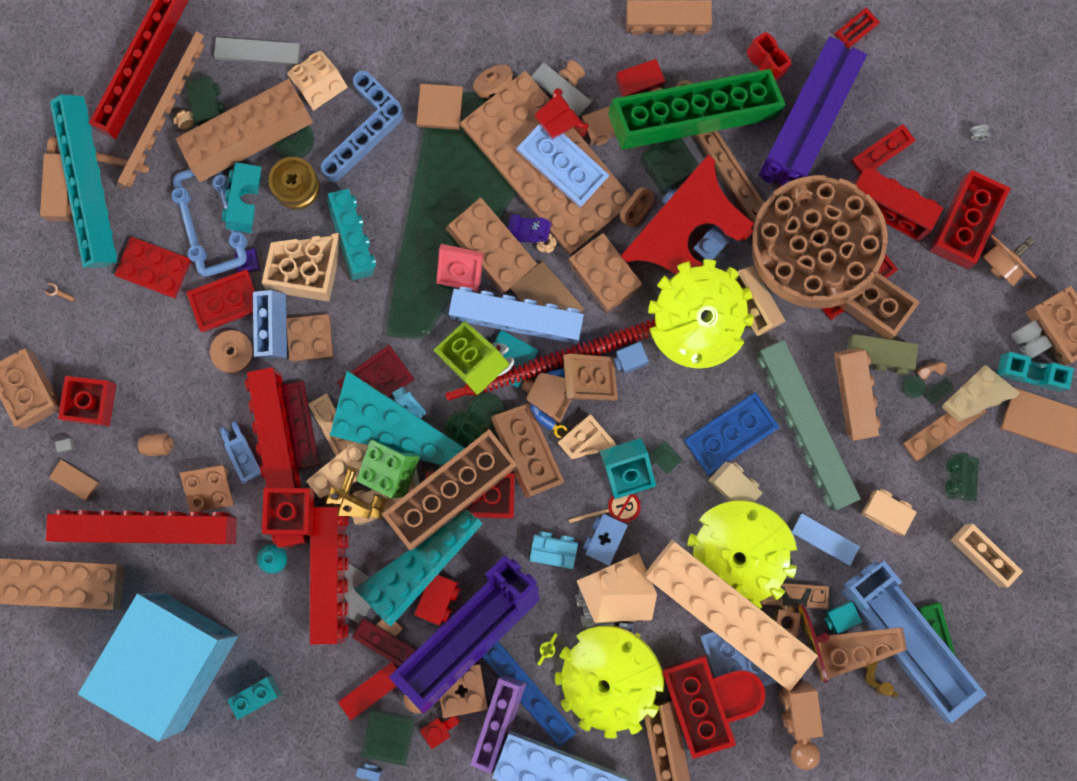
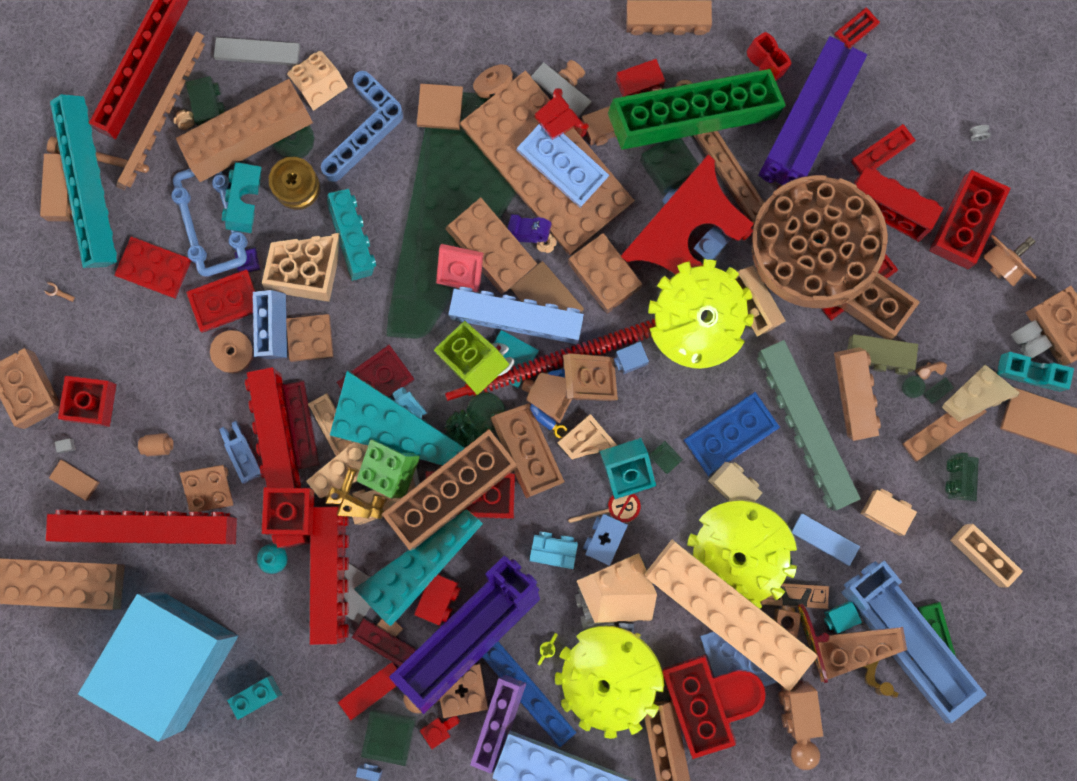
(635, 207): nougat plate -> none

